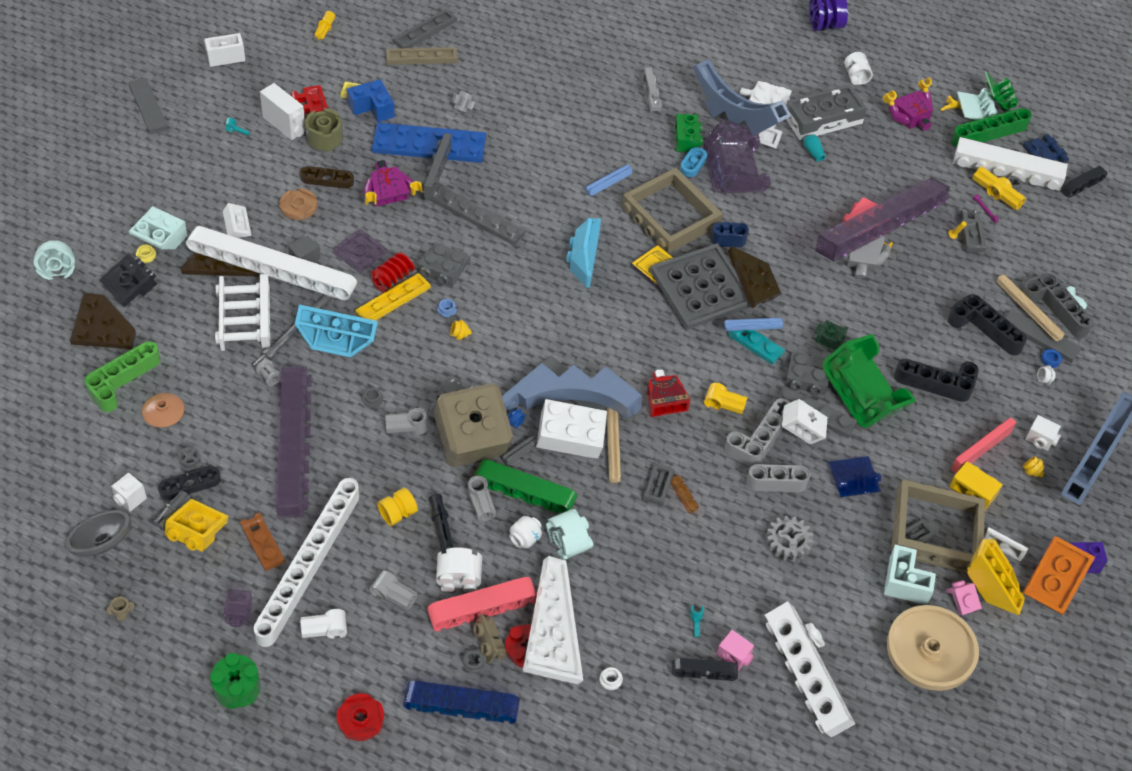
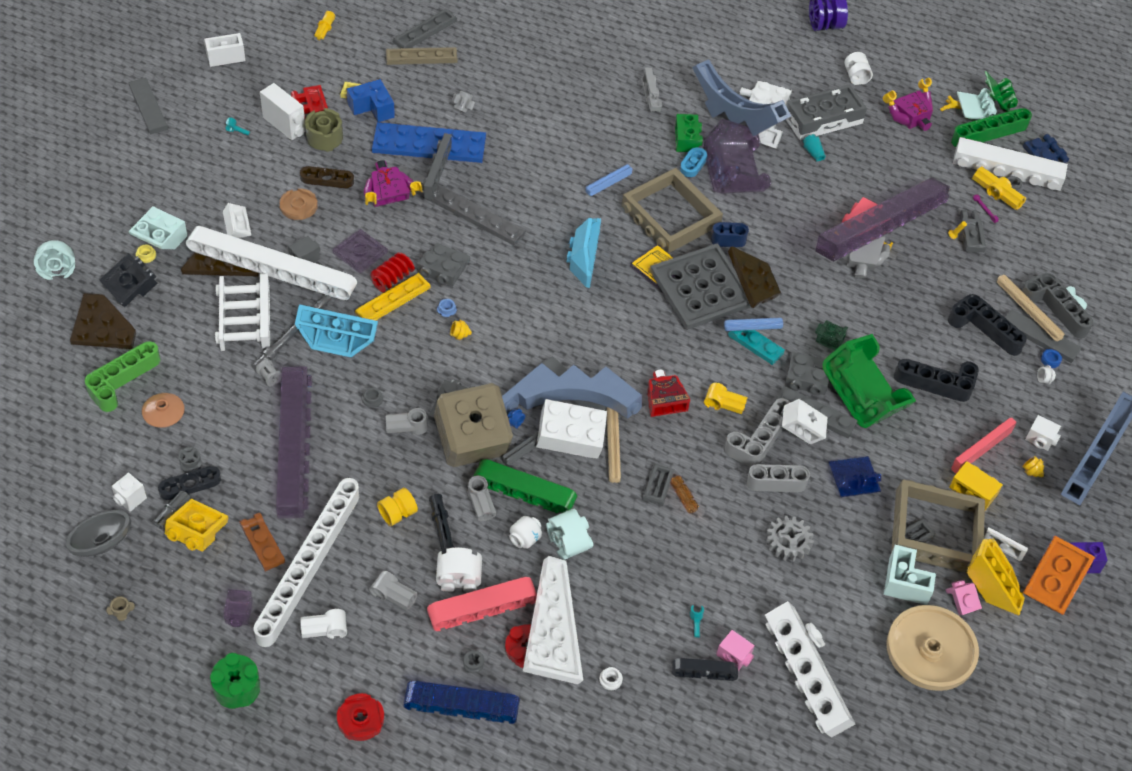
(485, 631): dark tan hinge -> none
(1085, 180): black beam -> none

